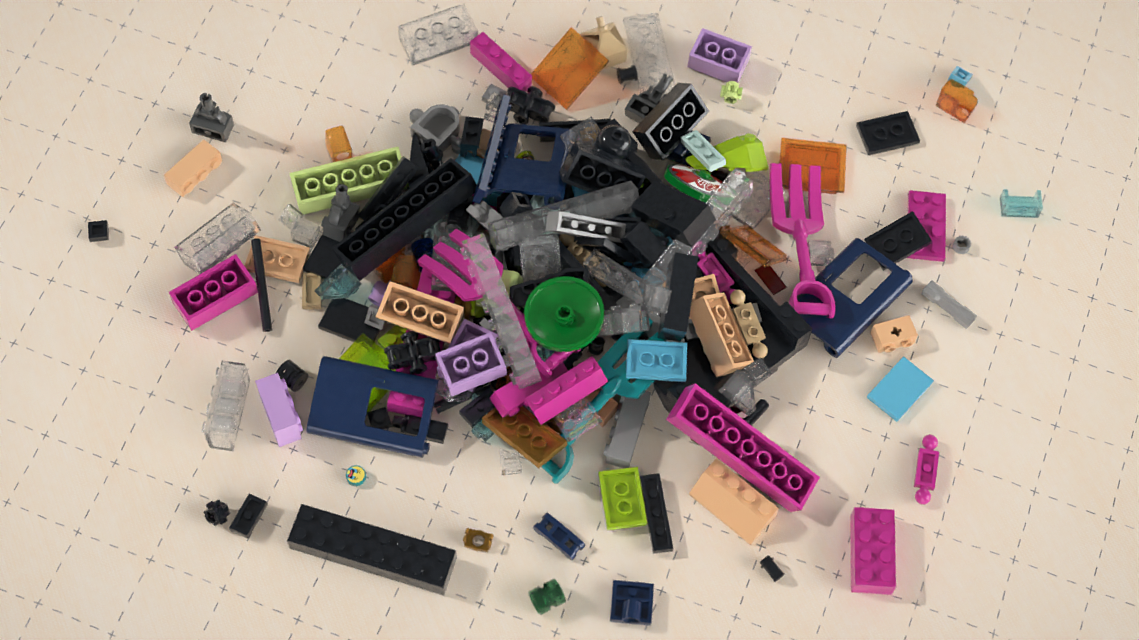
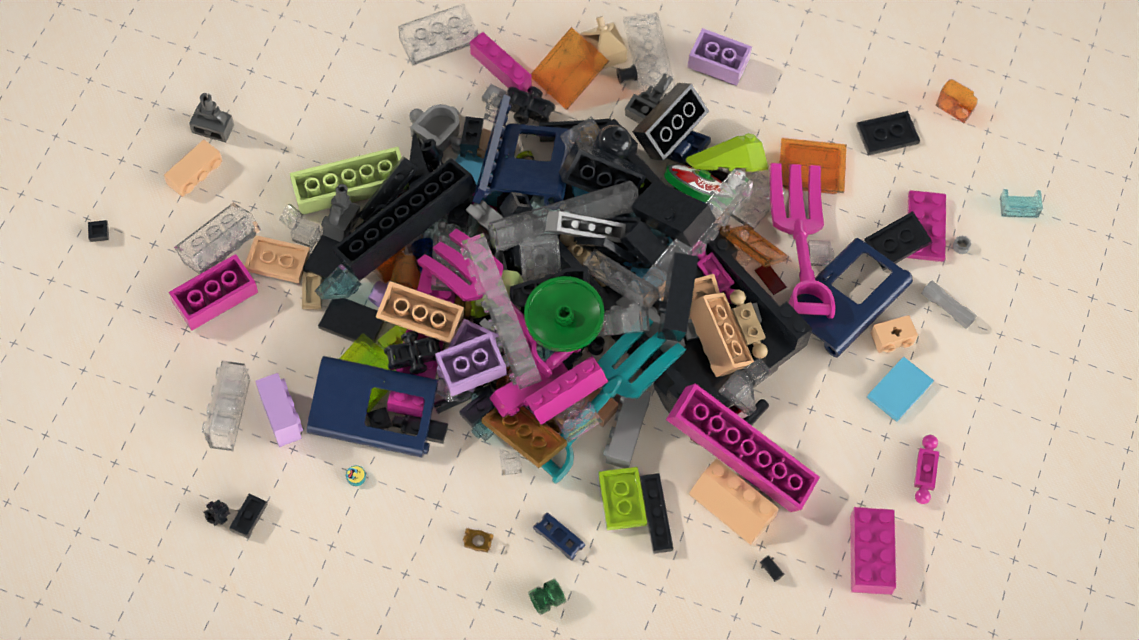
(261, 285): black piece -> none
(293, 375): black piece -> none
(337, 141): clear orange piece -> none
(371, 318): light grey plate -> none
(372, 549): black brick -> none
(632, 602): dark blue plate -> none
(656, 298): clear slope -> none
(656, 360): medium azure tile -> none
(703, 150): light aqua plate -> none
(731, 92): yellowish green gear -> none
(960, 75): medium azure plate -> none

